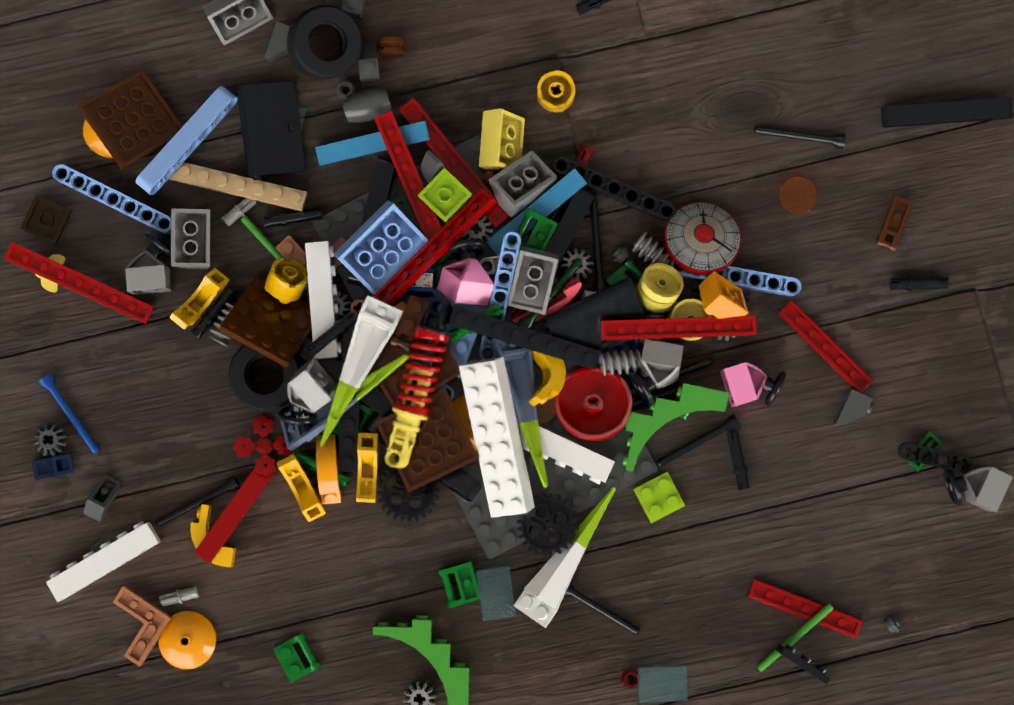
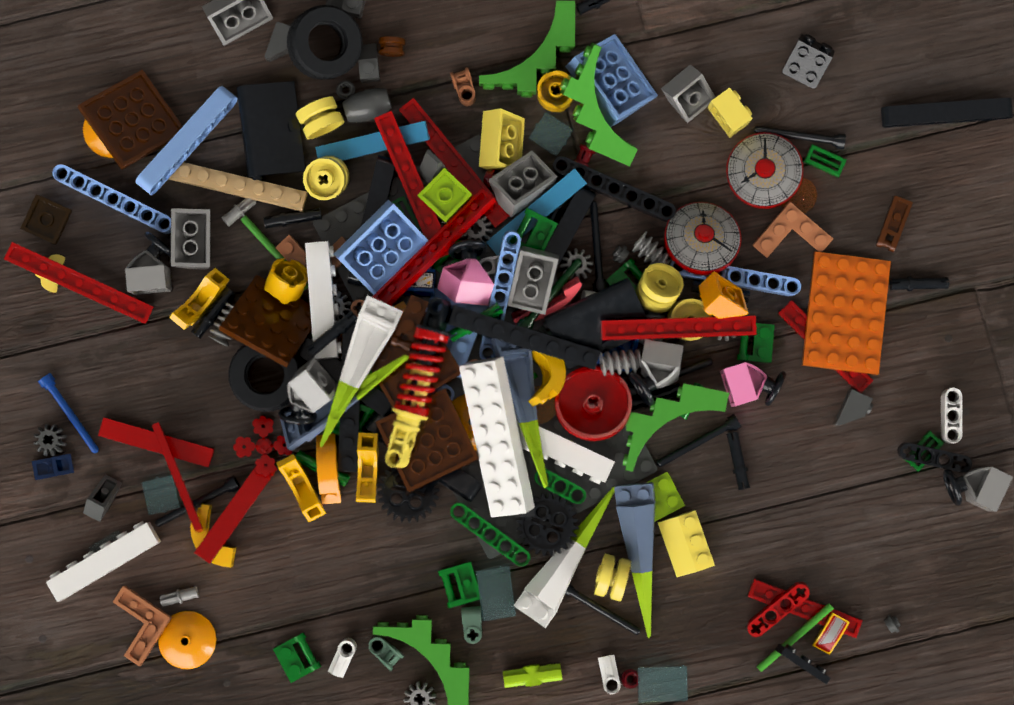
(147, 440): none -> red tile
(160, 495): none -> clear light blue piece
(180, 484): none -> red tile
(315, 180): none -> light yellow wheel
(320, 117): none -> light yellow wheel
(342, 659): none -> white piece
(386, 652): none -> sand green piece
(463, 83): none -> nougat piece
(472, 620): none -> sand green piece
(480, 532): none -> green beam
(524, 75): none -> bright green arch
(532, 675): none -> lime piece
(551, 134): none -> clear light blue piece
(567, 493): none -> green beam
(582, 89): none -> bright green arch
(609, 576): none -> light yellow wheel
(609, 671): none -> white piece
(618, 81): none -> light blue slope
(637, 516): none -> sand blue plate
(686, 543): none -> light yellow slope
(688, 93): none -> light grey slope
(730, 112): none -> light yellow brick
(762, 345): none -> green plate
(764, 170): none -> light grey dish
(776, 607): none -> red beam
(791, 219): none -> nougat plate
(808, 61): none -> bracket
(831, 633): none -> slope
(835, 173): none -> green tile
(846, 313): none -> orange plate
(956, 407): none -> white beam

